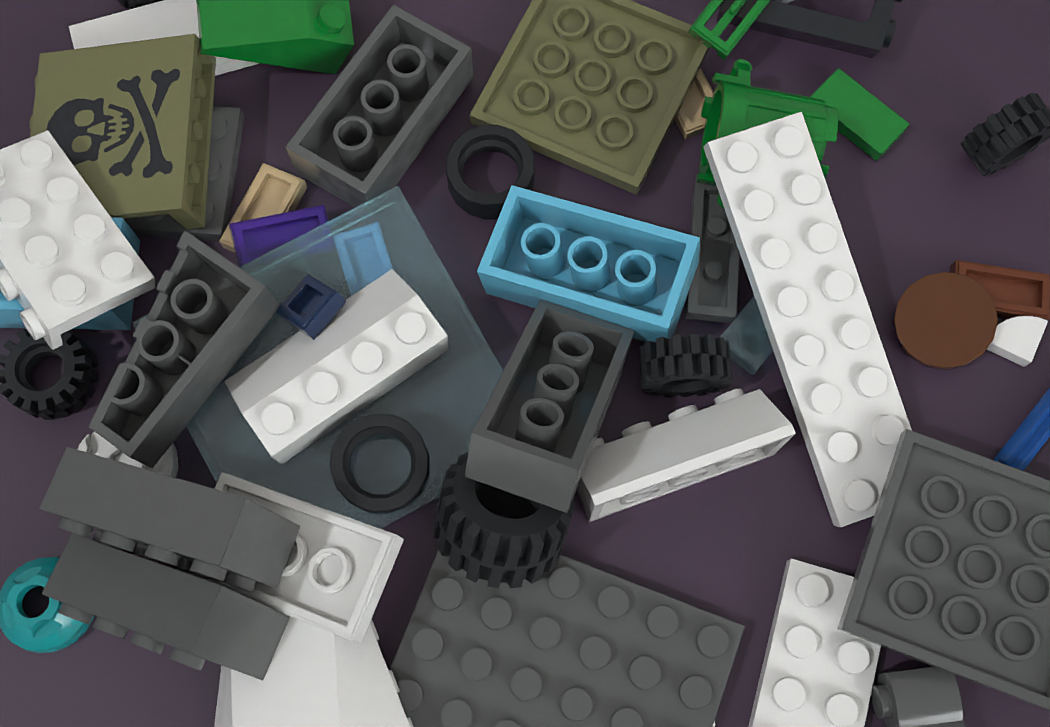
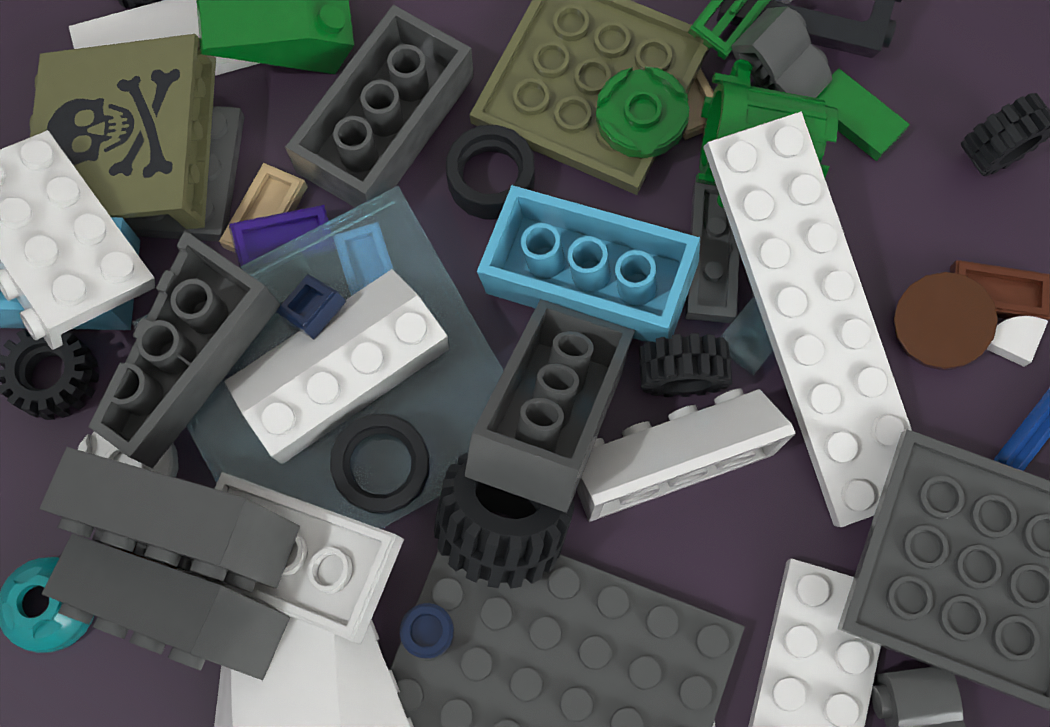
(426, 631): none -> dark blue tile
(640, 125): none -> green tile
(783, 54): none -> dark grey brick

